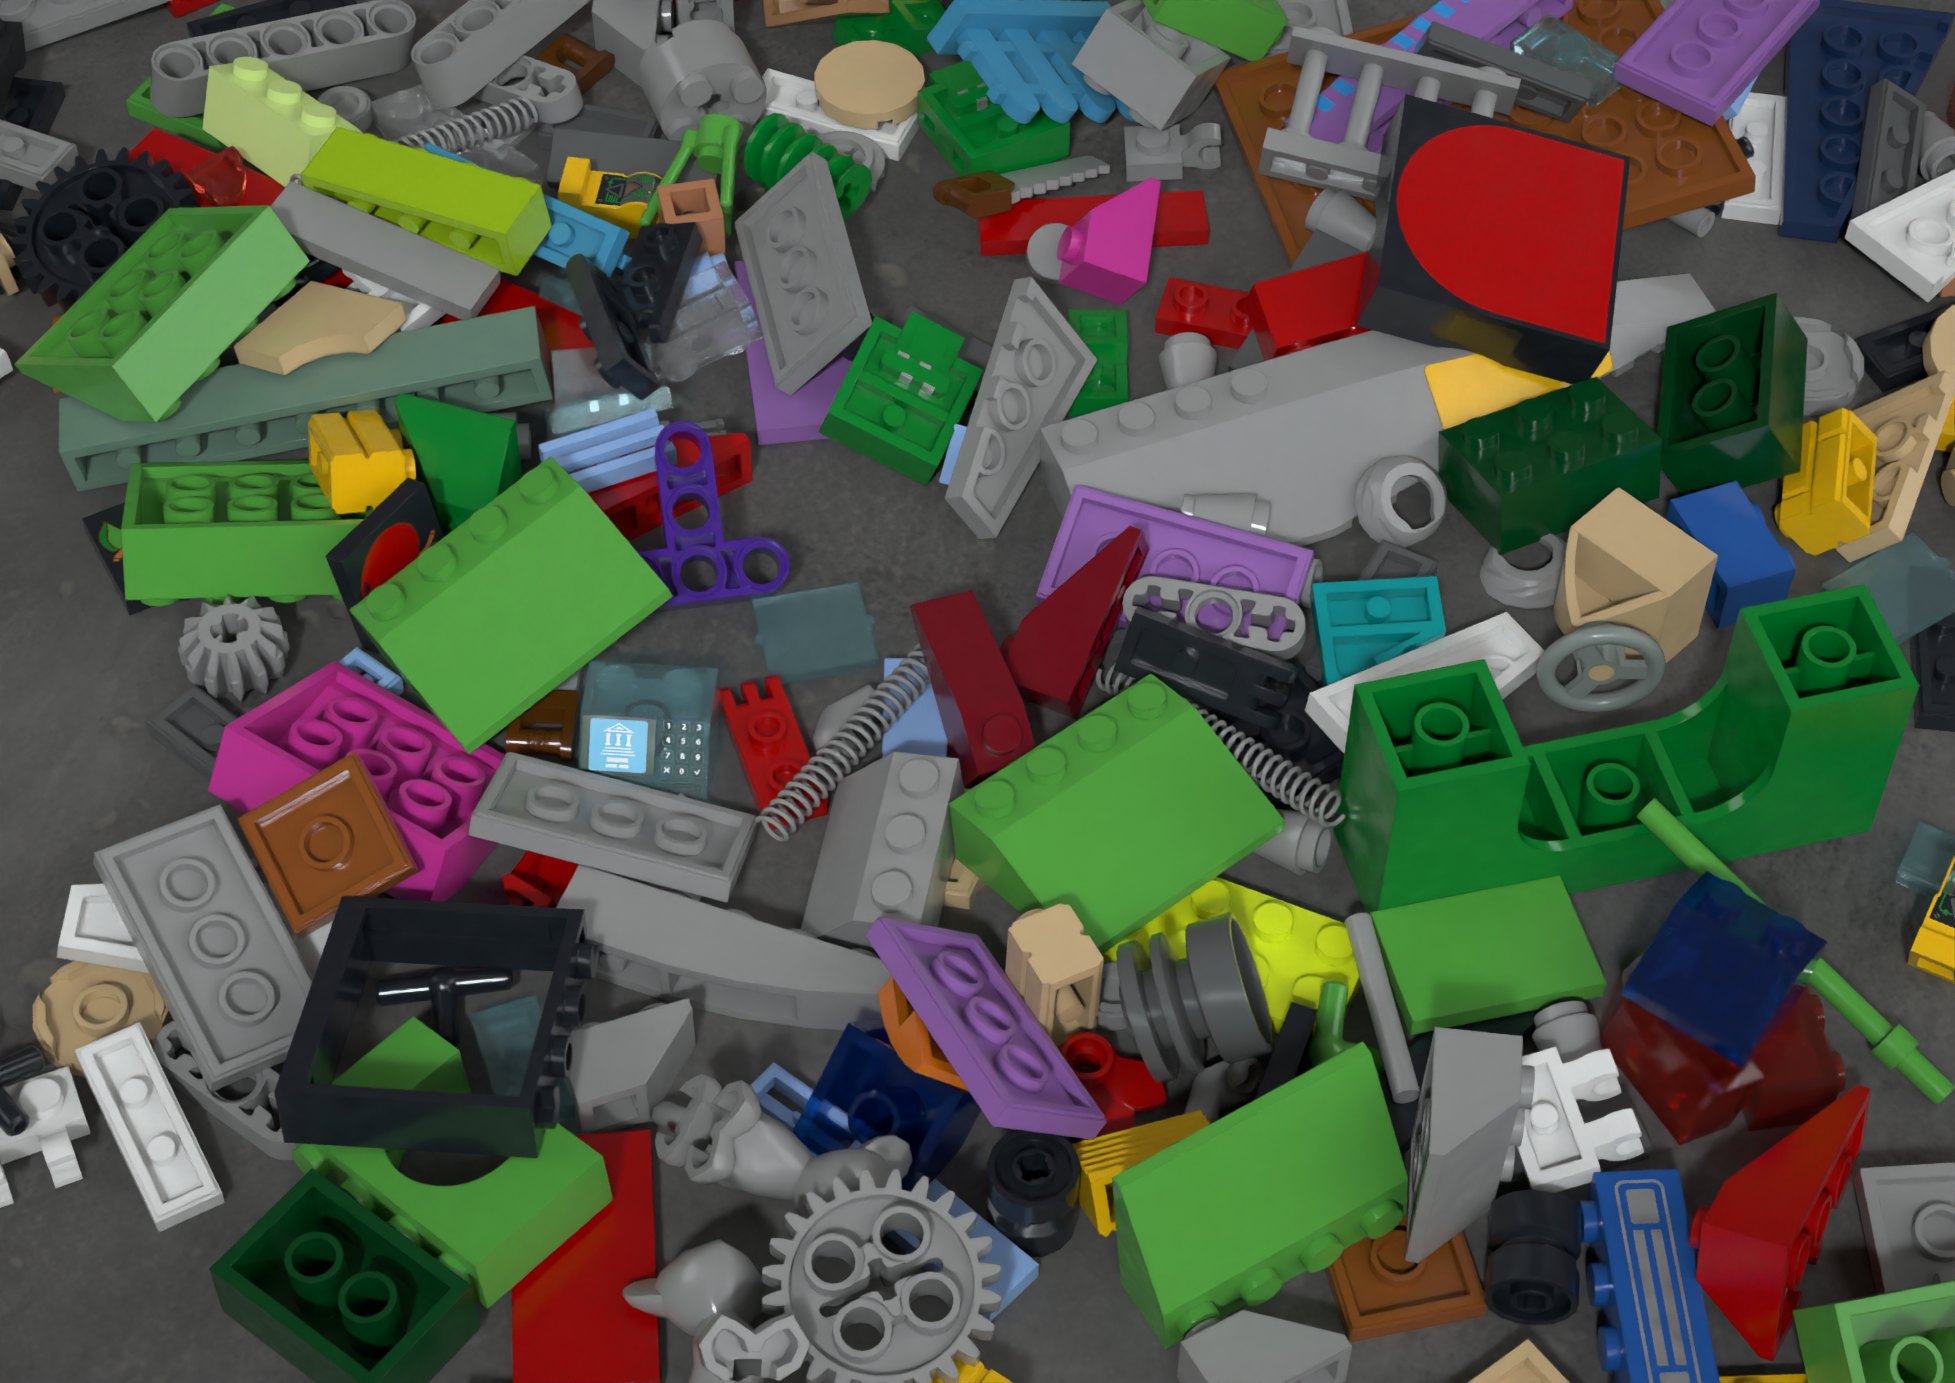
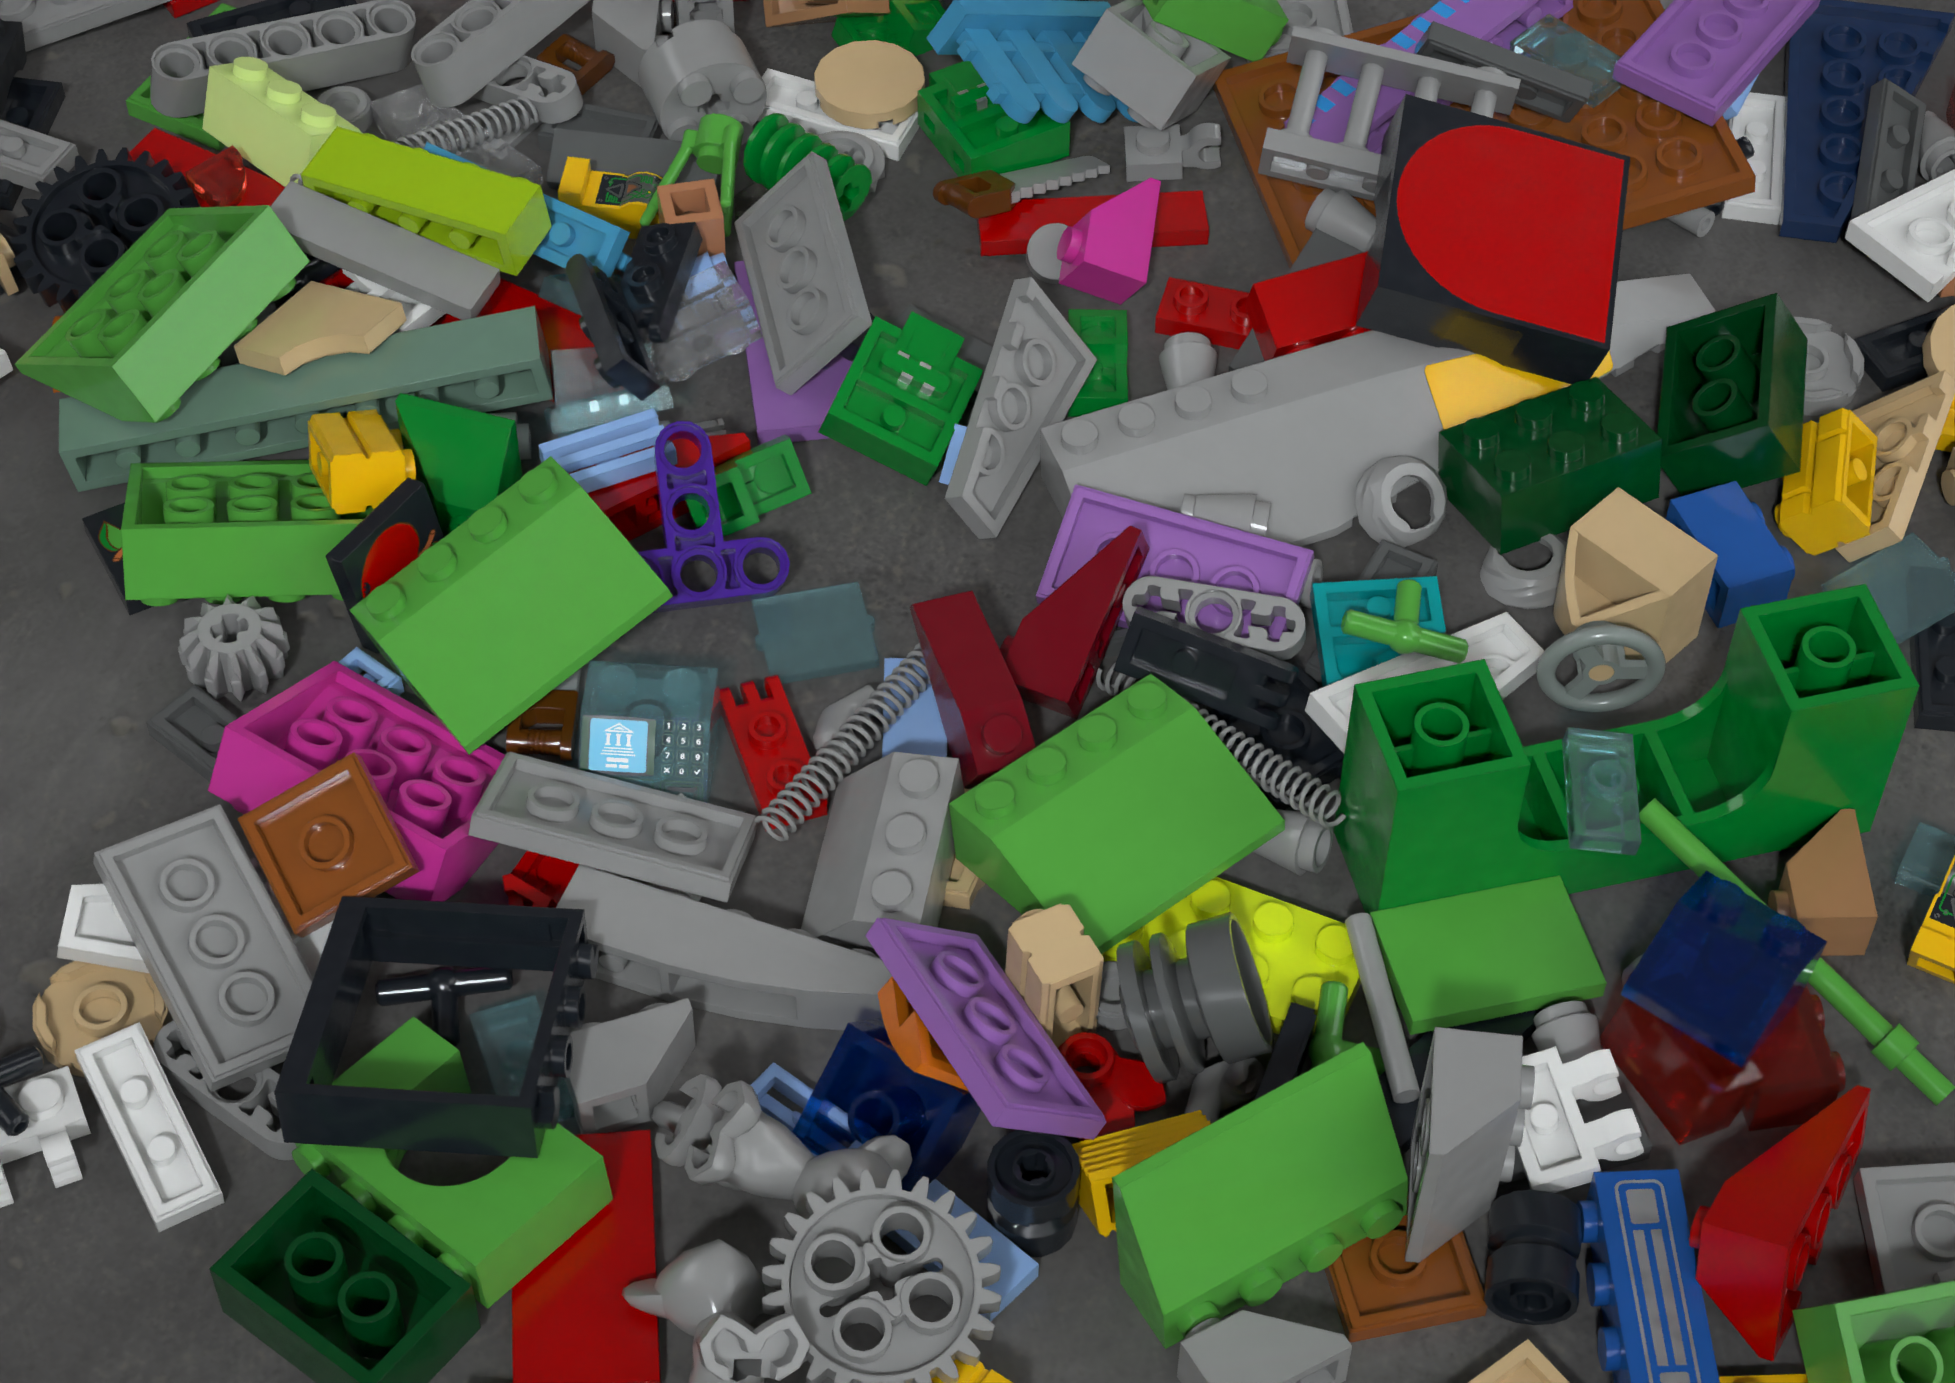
(754, 485): none -> green slope
(1404, 632): none -> bright green piece
(1601, 791): none -> clear light blue plate
(1830, 888): none -> medium nougat slope

